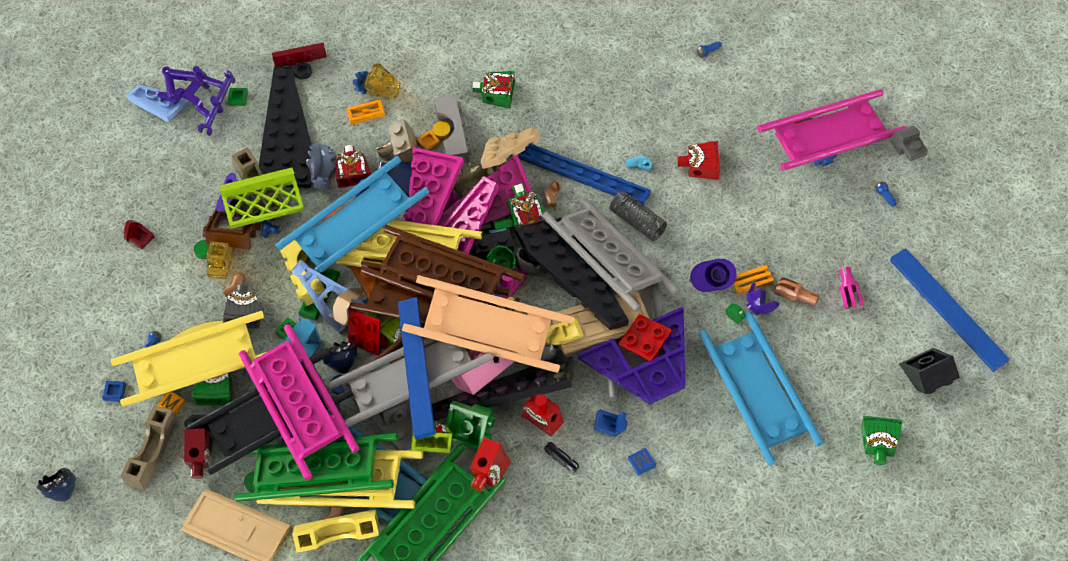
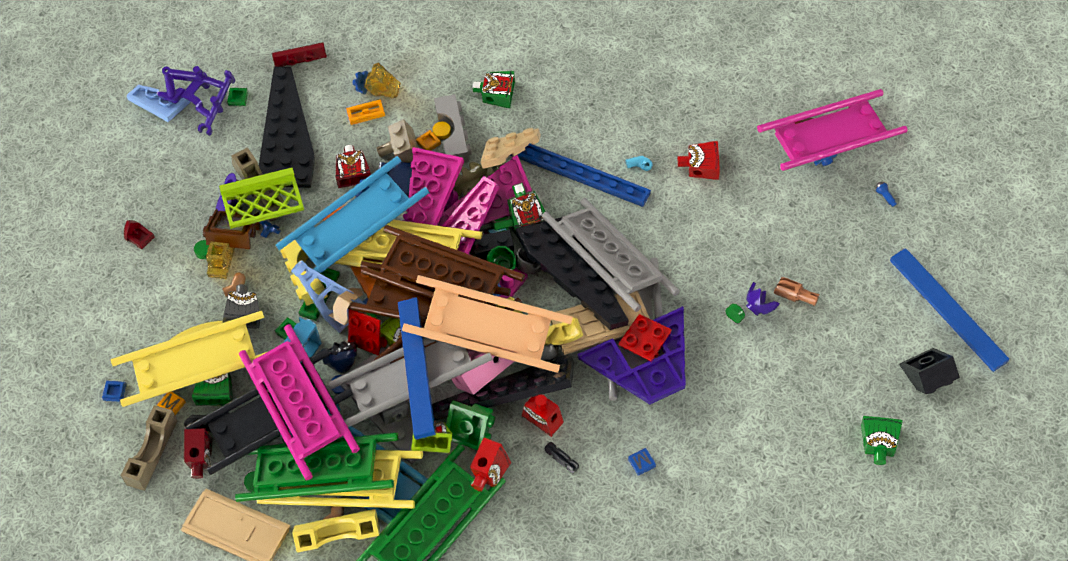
(58, 486): hair -> none
(153, 338): blue piece -> none
(302, 70): black tile -> none
(321, 165): sand blue plant -> none
(550, 194): medium nougat arm -> none
(610, 423): blue bracket -> none
(624, 196): dark grey piece -> none
(703, 51): blue piece -> none
(713, 275): dark purple piece -> none
(757, 272): light orange tile -> none
(758, 390): dark azure piece -> none
(849, 287): dark pink arm -> none
(909, 142): dark grey brick -> none

